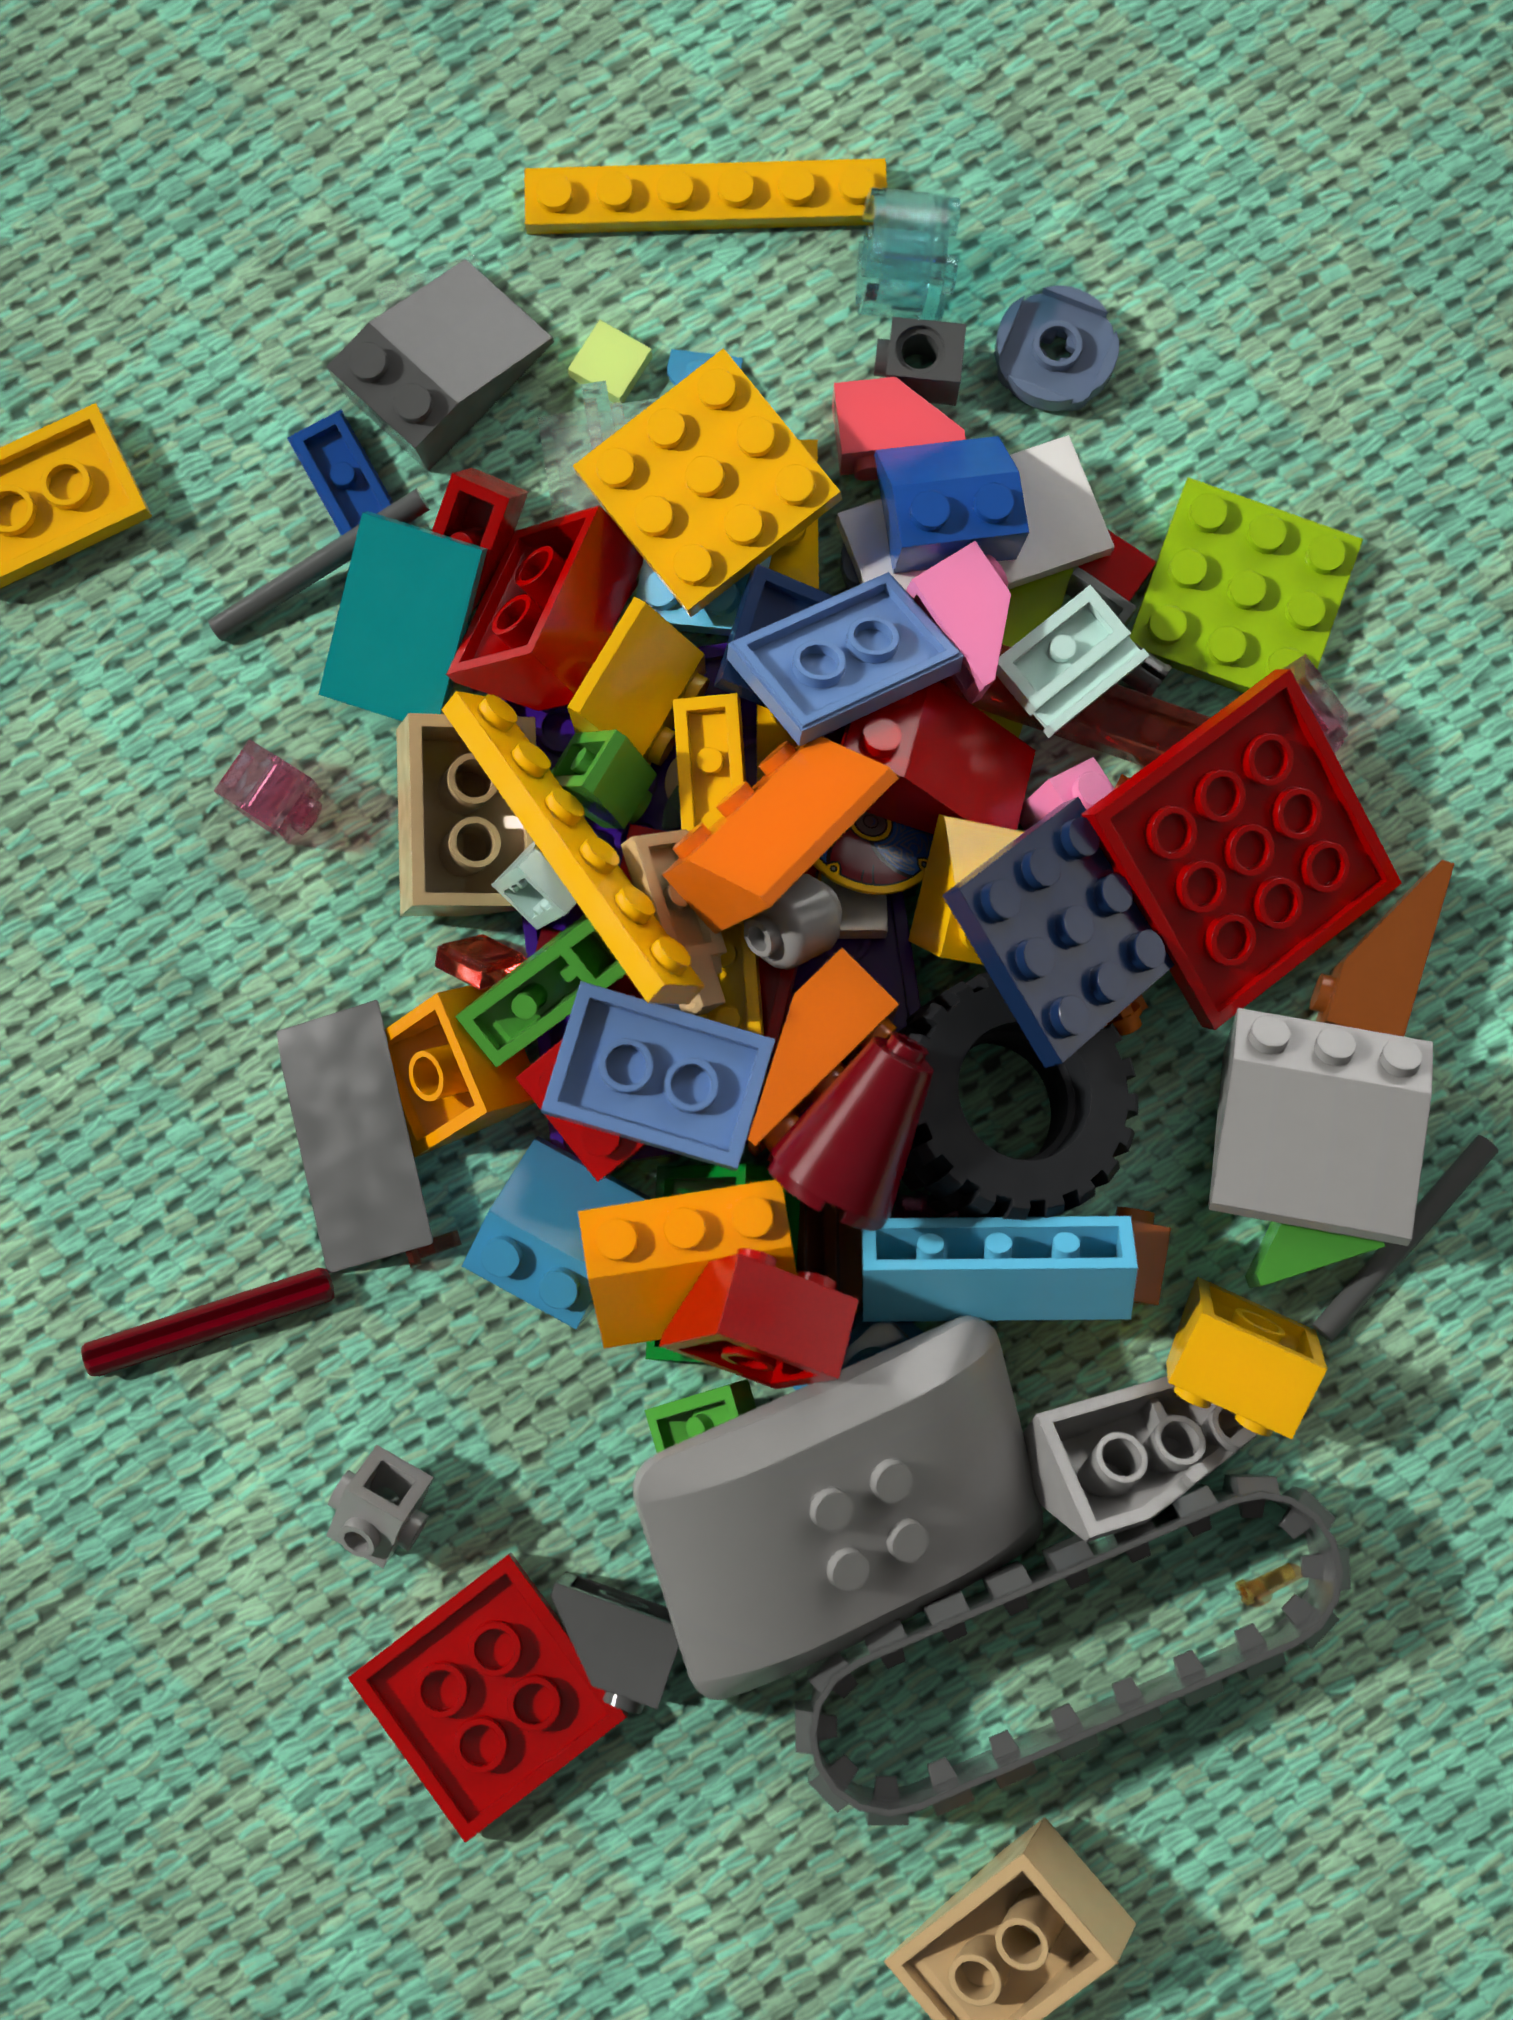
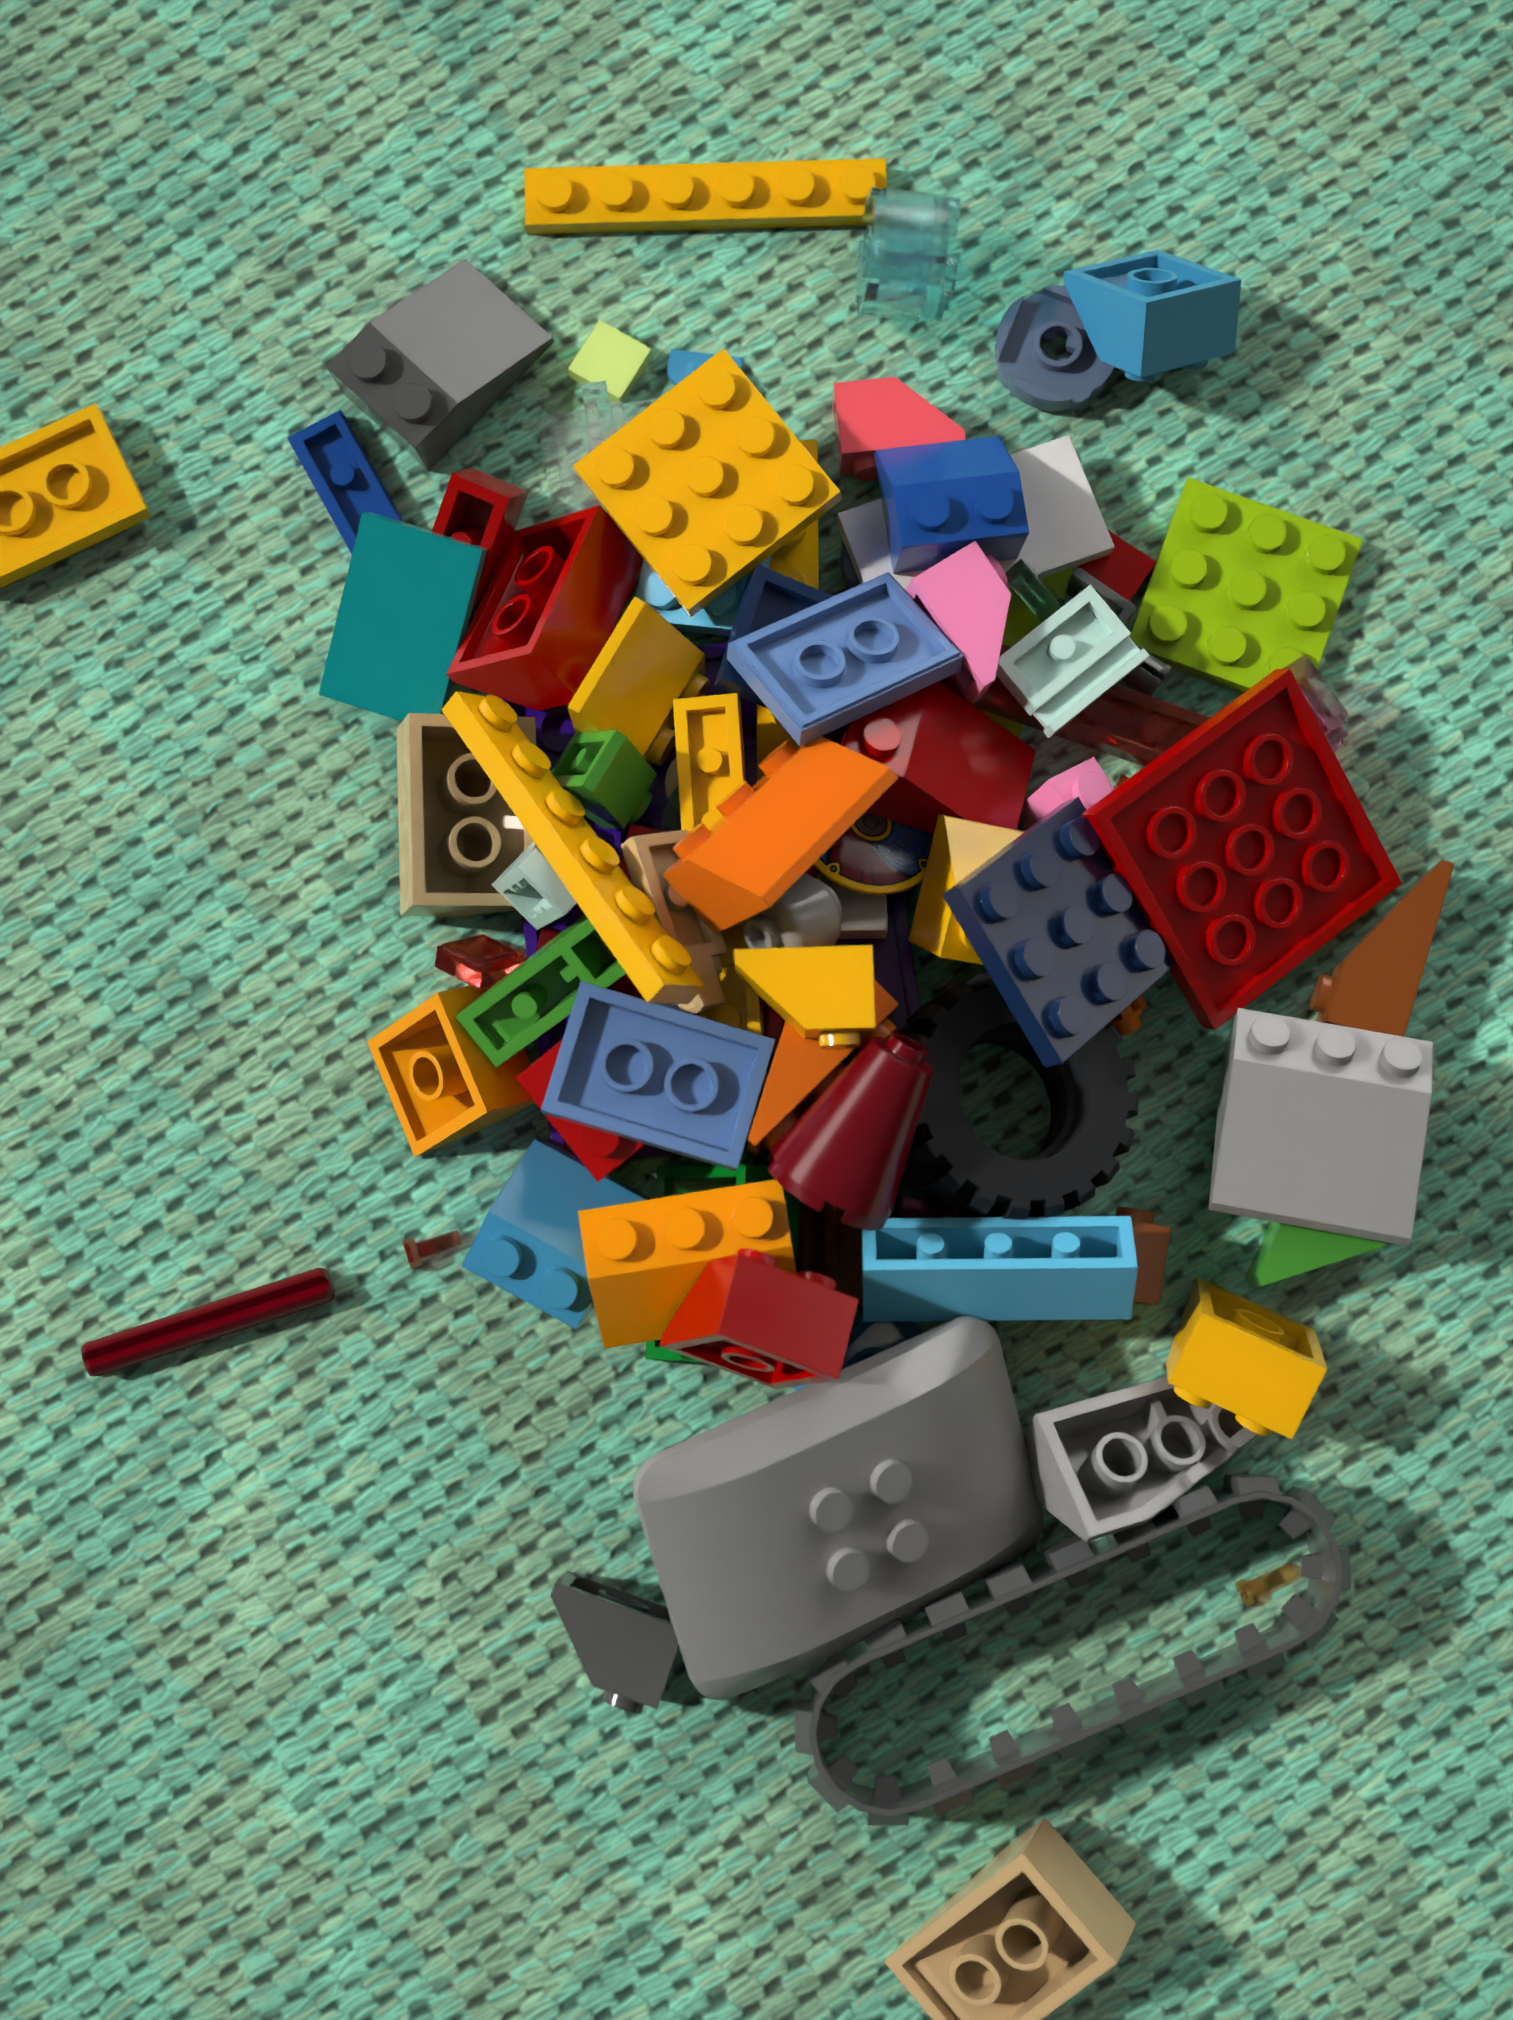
(270, 792): clear pink brick -> none
(307, 572): dark grey bar -> none
(353, 1137): dark grey sticker -> none
(379, 1507): light grey brick -> none
(486, 1697): red plate -> none
(698, 1413): bright green slope -> none
(815, 989): none -> yellow slope
(937, 341): dark grey brick -> none
(1034, 590): none -> clear green tile
(1155, 312): none -> dark azure slope
(1388, 1258): dark grey bar -> none

